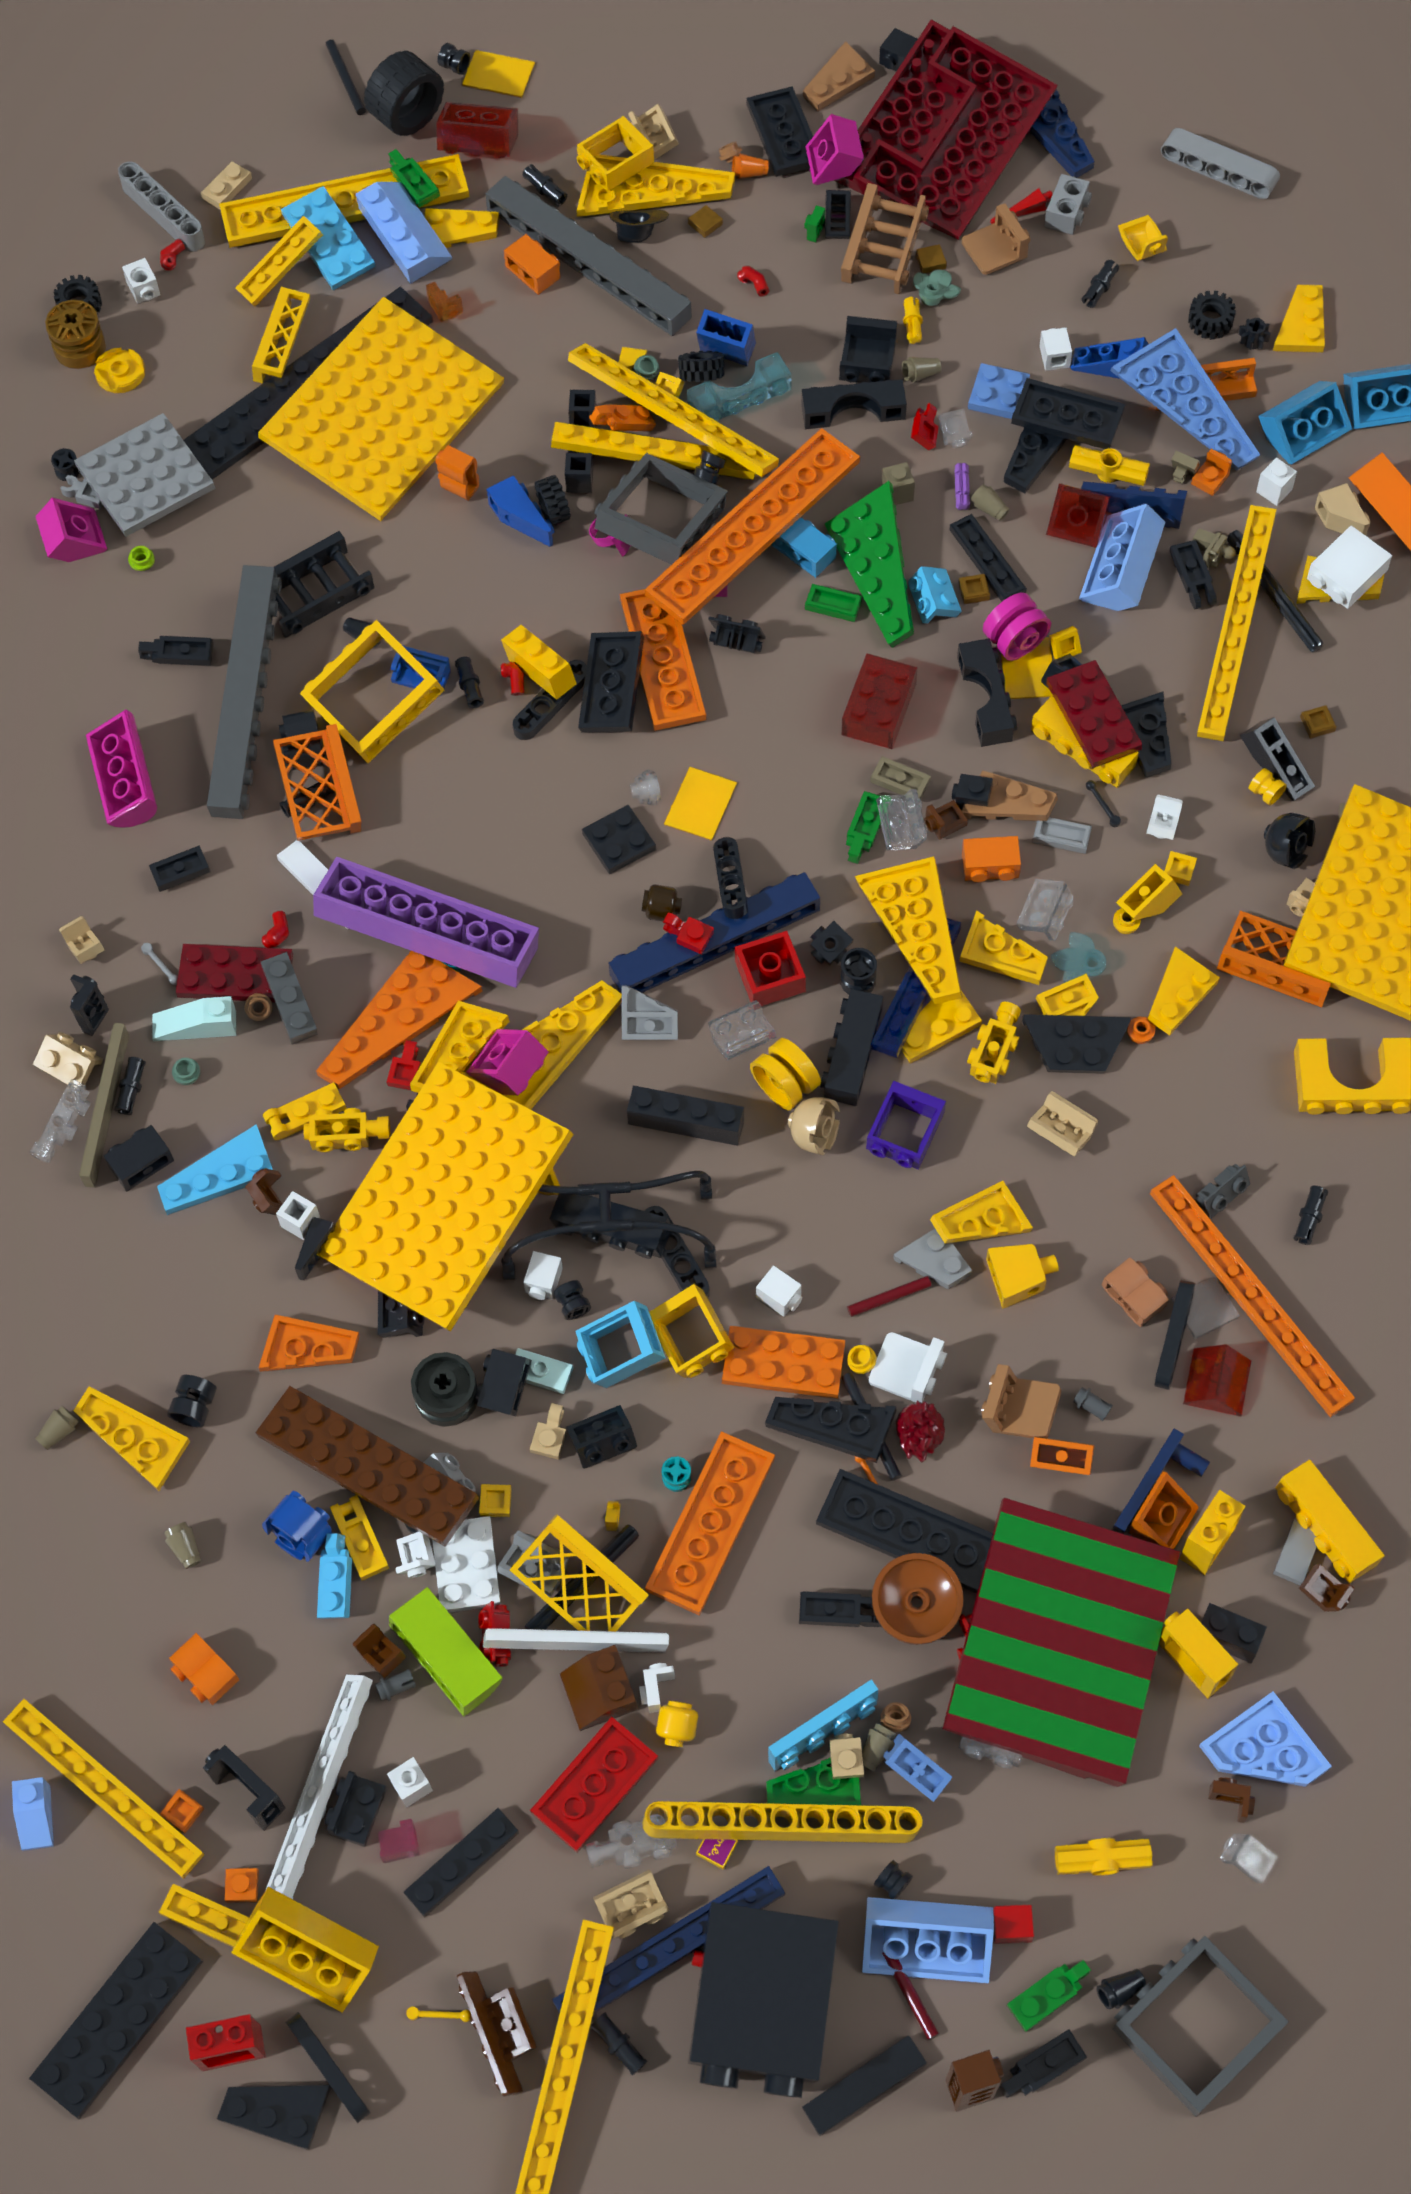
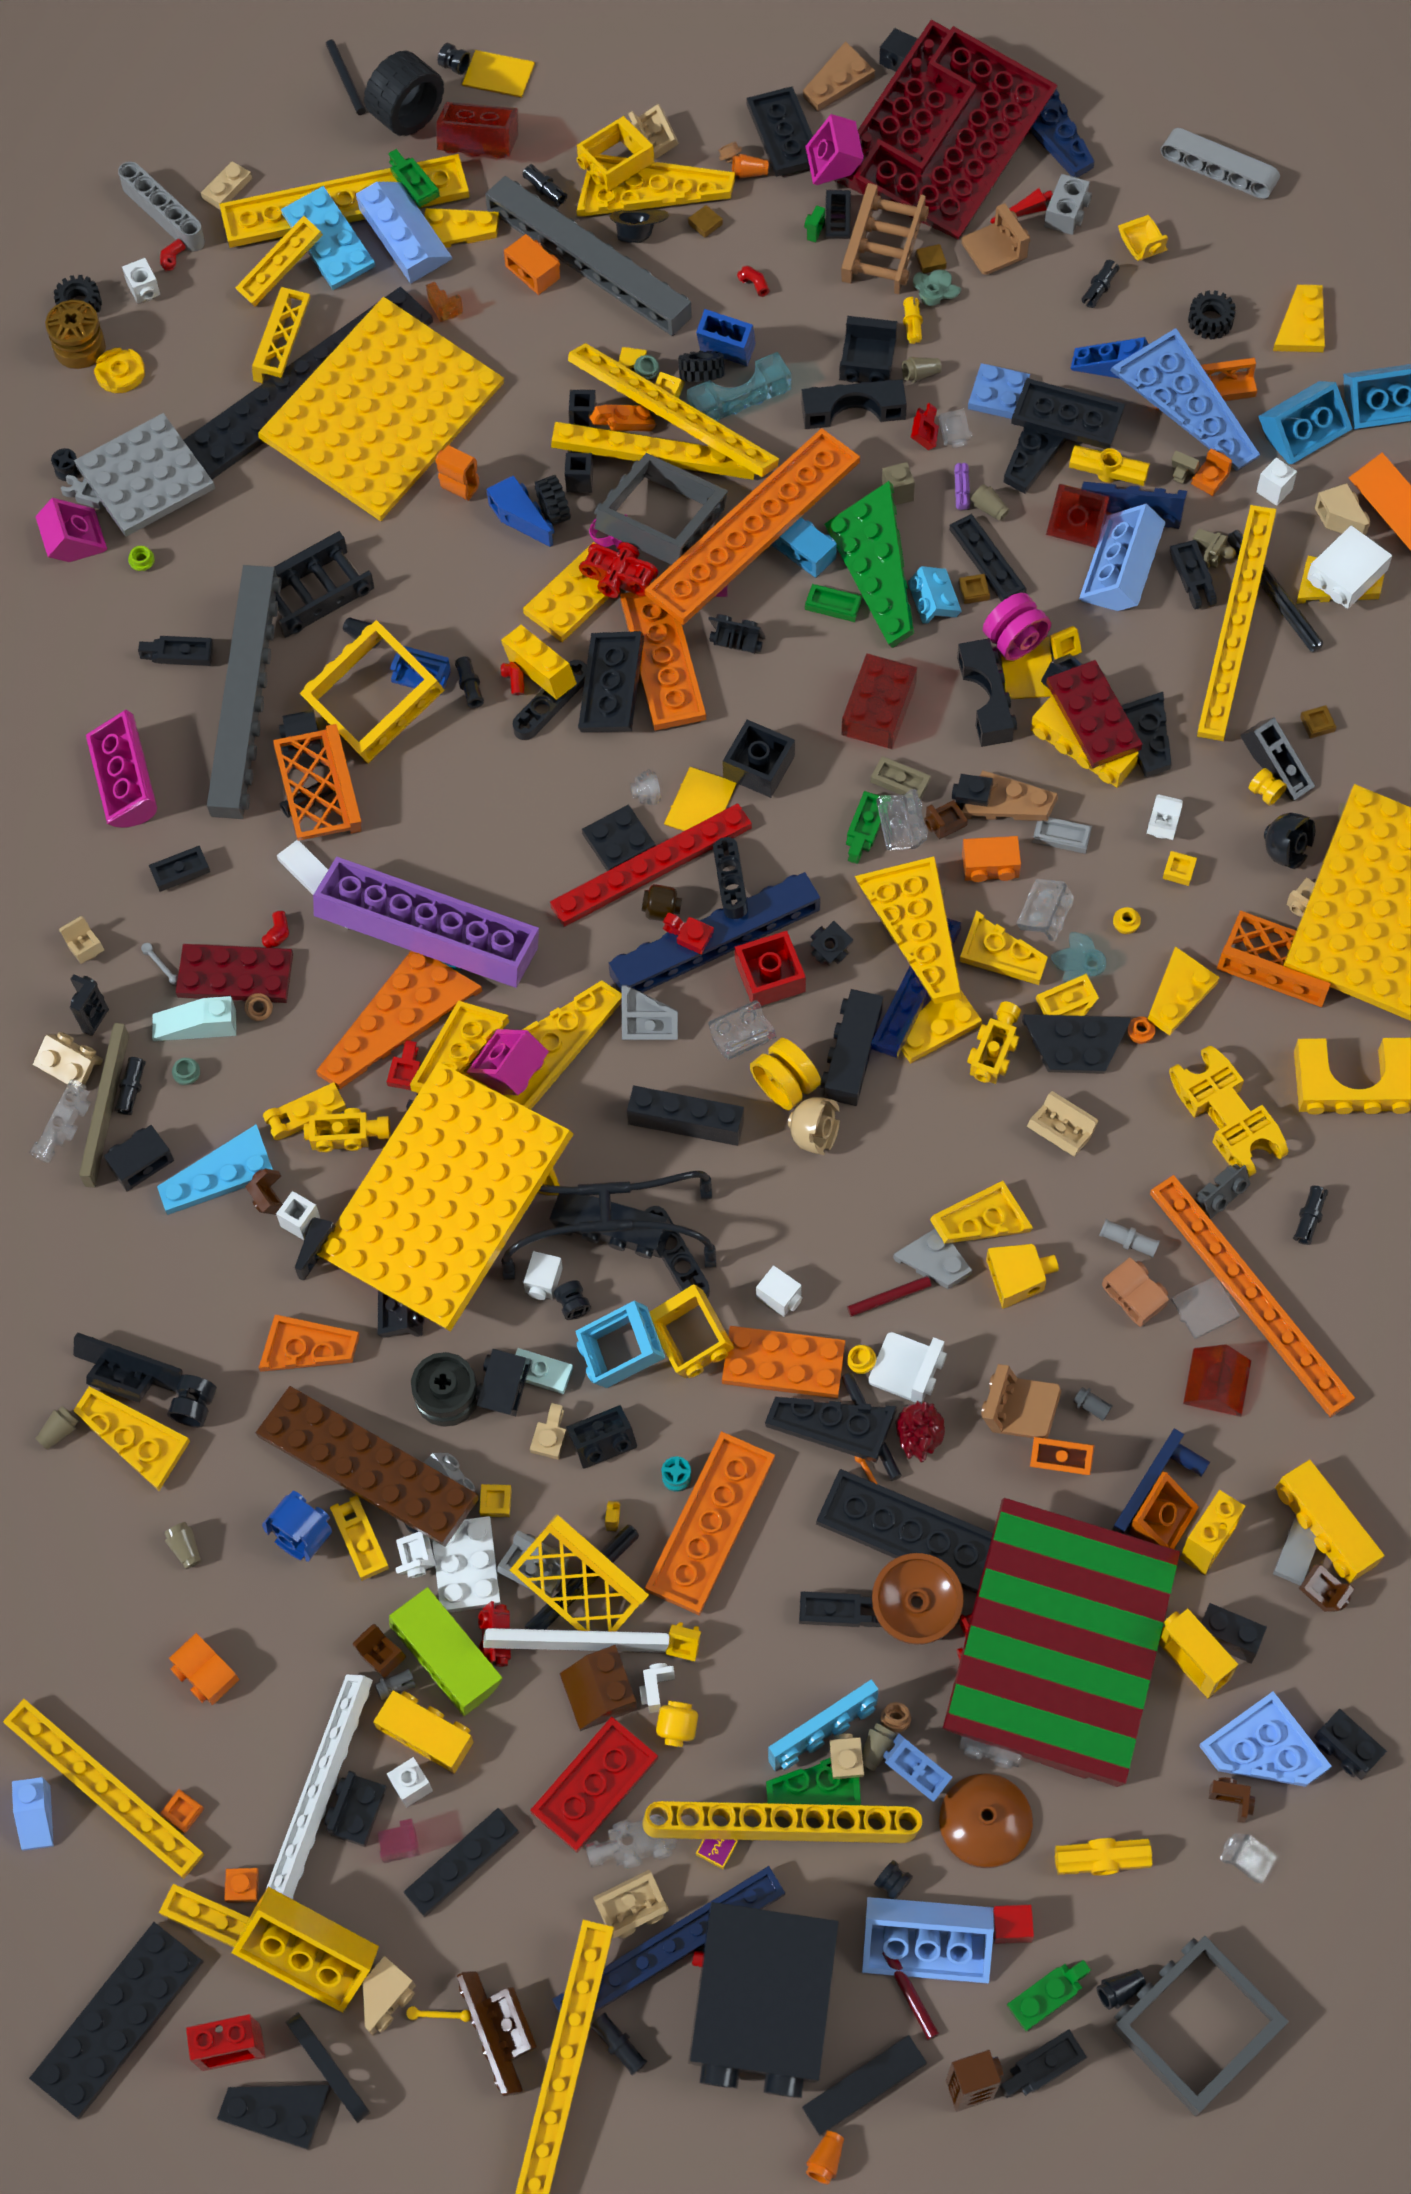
(123, 1370): none -> black bracket
(266, 1806): black panel -> none
(289, 998): dark grey brick -> none
(334, 1579): medium azure hinge -> none
(383, 1992): none -> tan slope
(424, 1730): none -> yellow brick
(566, 601): none -> yellow plate
(618, 569): none -> red axle
(649, 865): none -> red plate
(683, 1642): none -> yellow tile
(706, 472): black wheel -> none
(758, 758): none -> black brick
(825, 2159): none -> orange cone
(858, 970): black wheel -> none
(914, 1101): dark purple window -> none
(981, 1841): none -> dark orange dish
(1055, 349): white brick -> none
(1114, 819): black hinge -> none
(1129, 1238): none -> light grey pin
(1150, 894): yellow slope -> none
(1174, 1334): black beam -> none
(1217, 1095): none -> yellow piece
(1254, 333): black gear -> none
(1349, 1745): none -> black bracket

